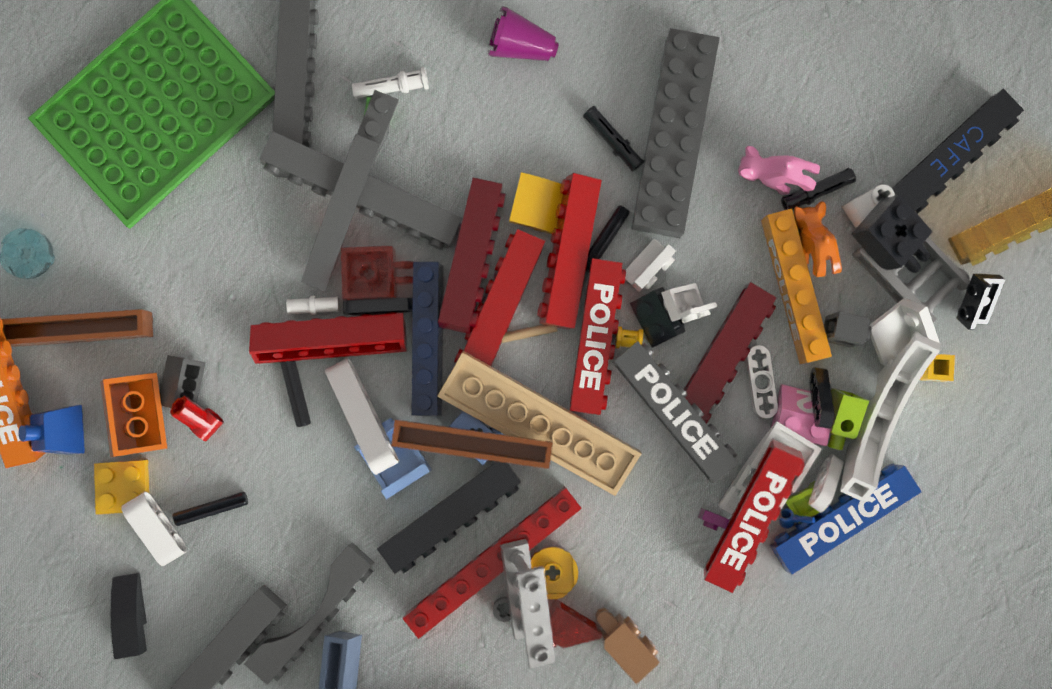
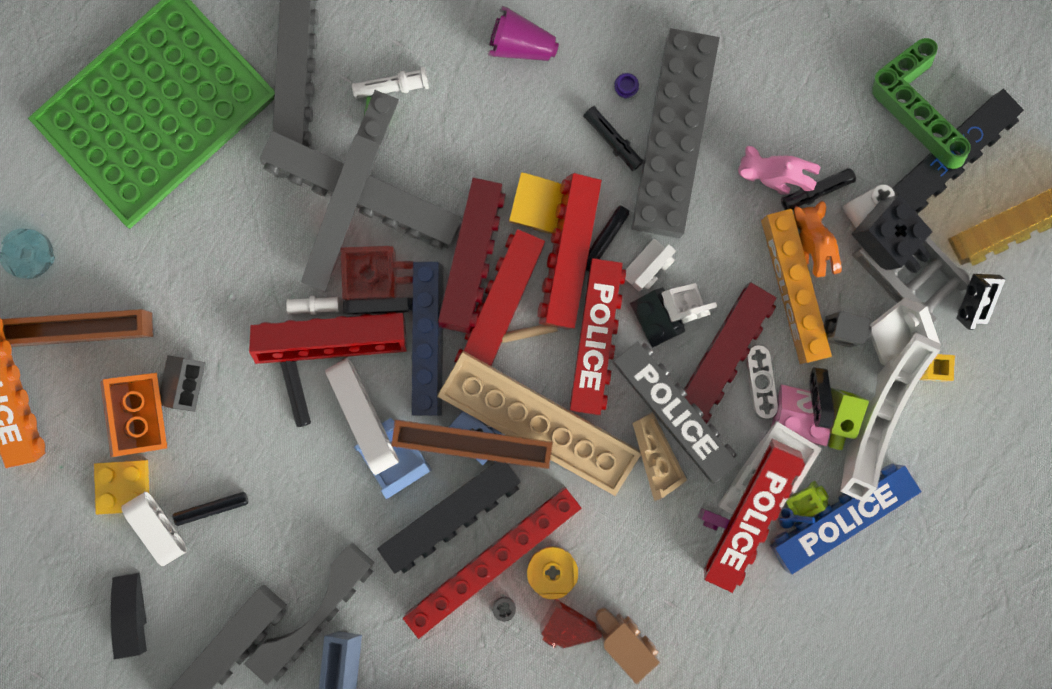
(56, 431): blue torso -> none
(199, 420): red piece -> none
(528, 603): light grey fence -> none
(626, 85): none -> dark purple plate
(628, 338): yellow bush -> none
(658, 458): none -> tan wing
(826, 483): white beam -> none
(916, 105): none -> bright green beam

